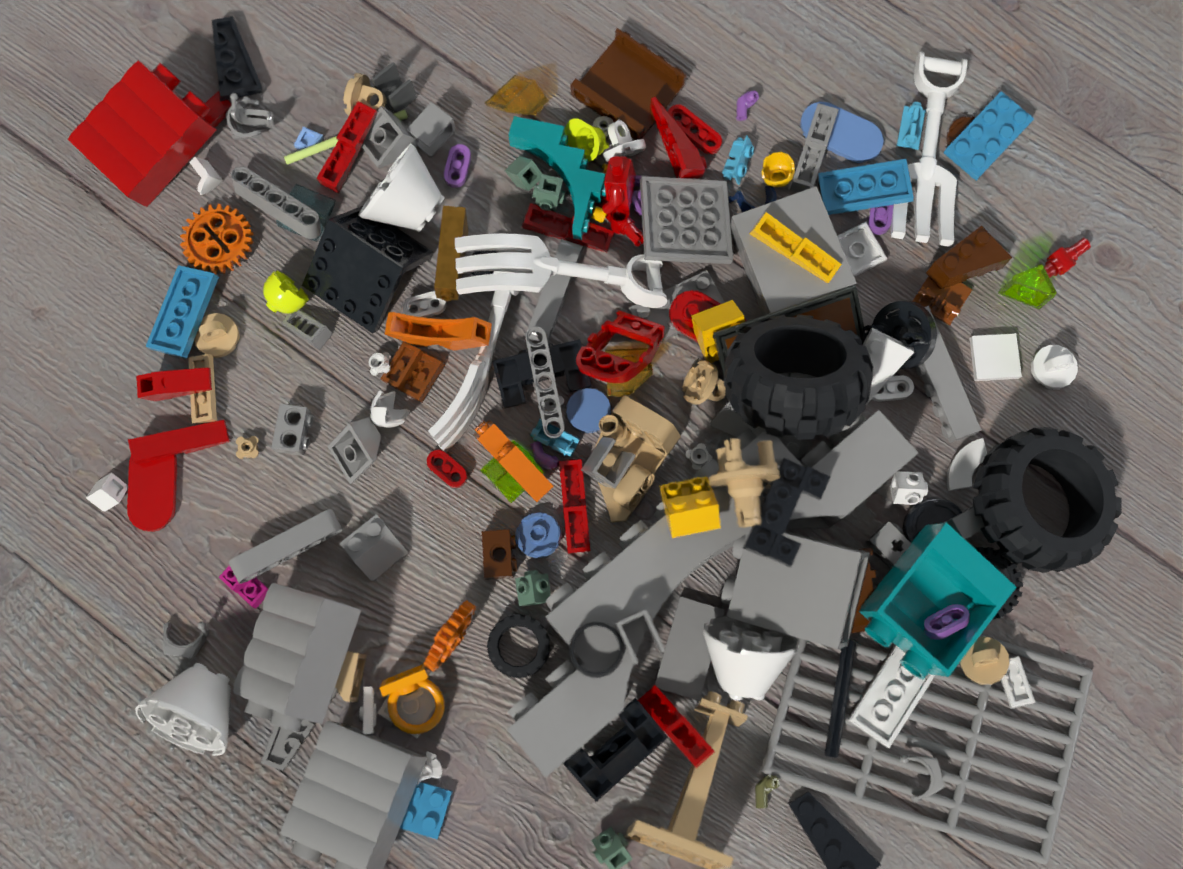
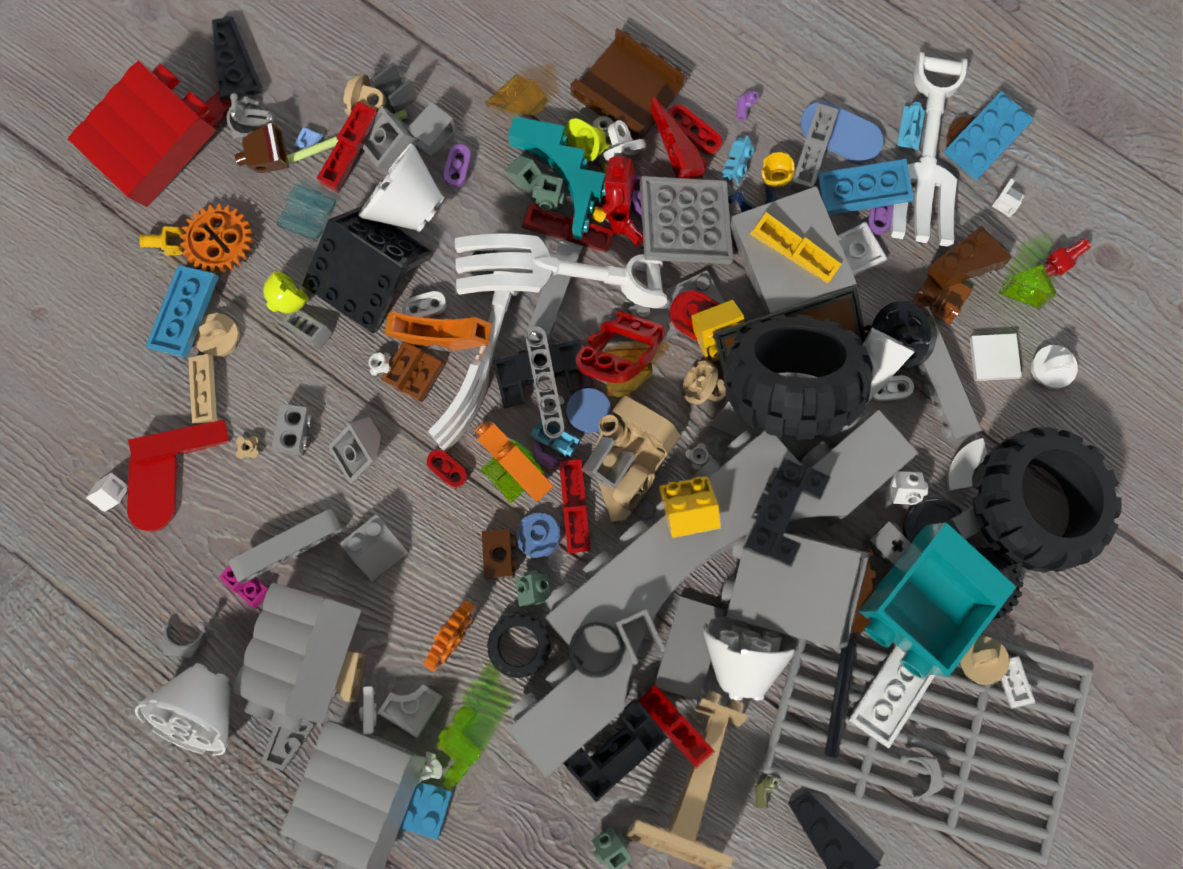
(161, 240): none -> yellow piece
(173, 383): red slope -> none
(208, 175): white tile -> none
(264, 150): none -> reddish brown torso
(276, 202): light grey beam -> none
(383, 411): white piece -> none
(406, 683): light orange tile -> none
(453, 225): pearl gold slope -> none
(460, 746): none -> clear neon green bracket
(744, 480): tan piece -> none
(943, 623): medium lavender plate -> none
(1008, 199): none -> white panel

